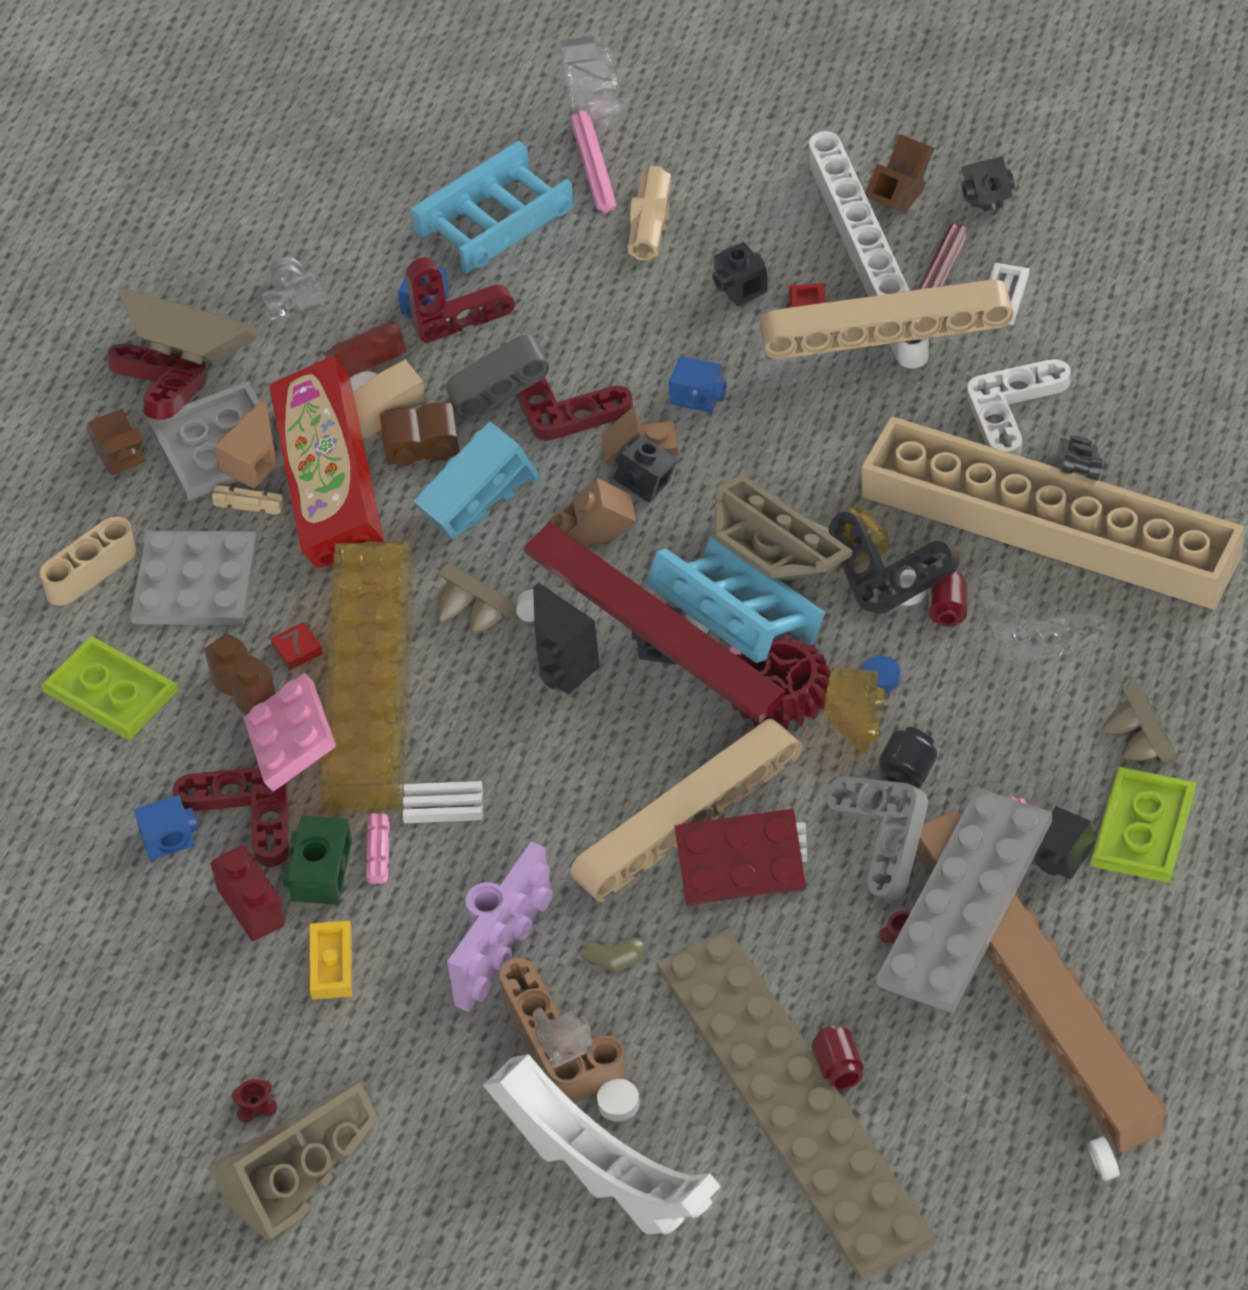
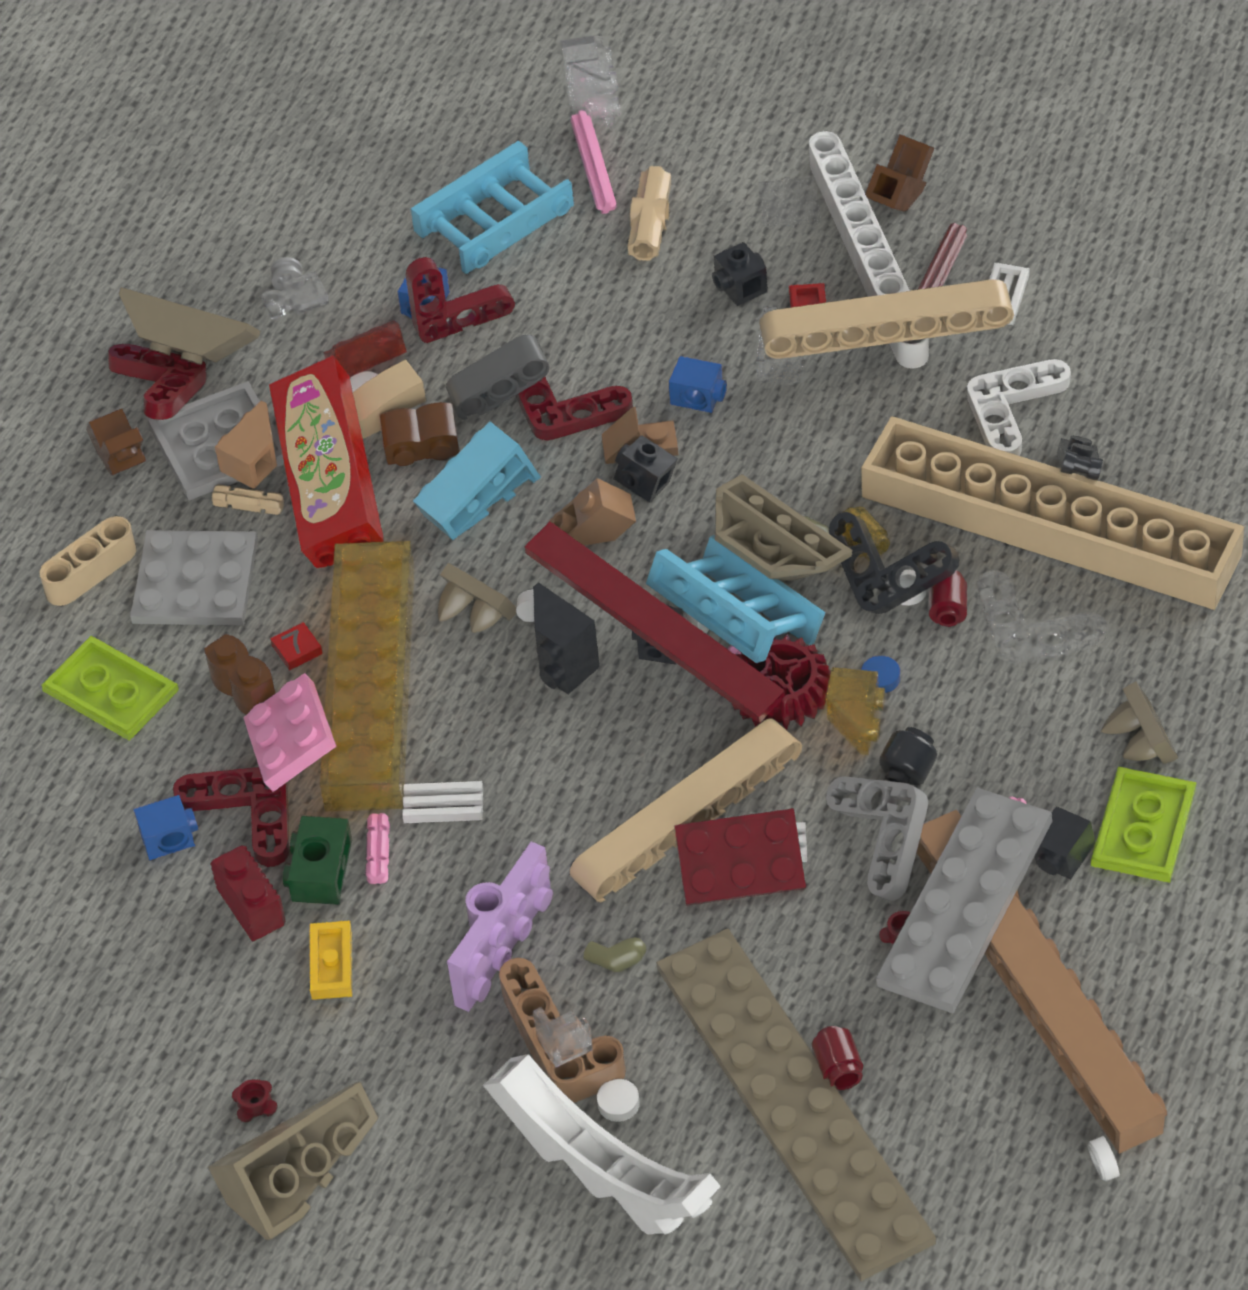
(999, 183): black brick -> none

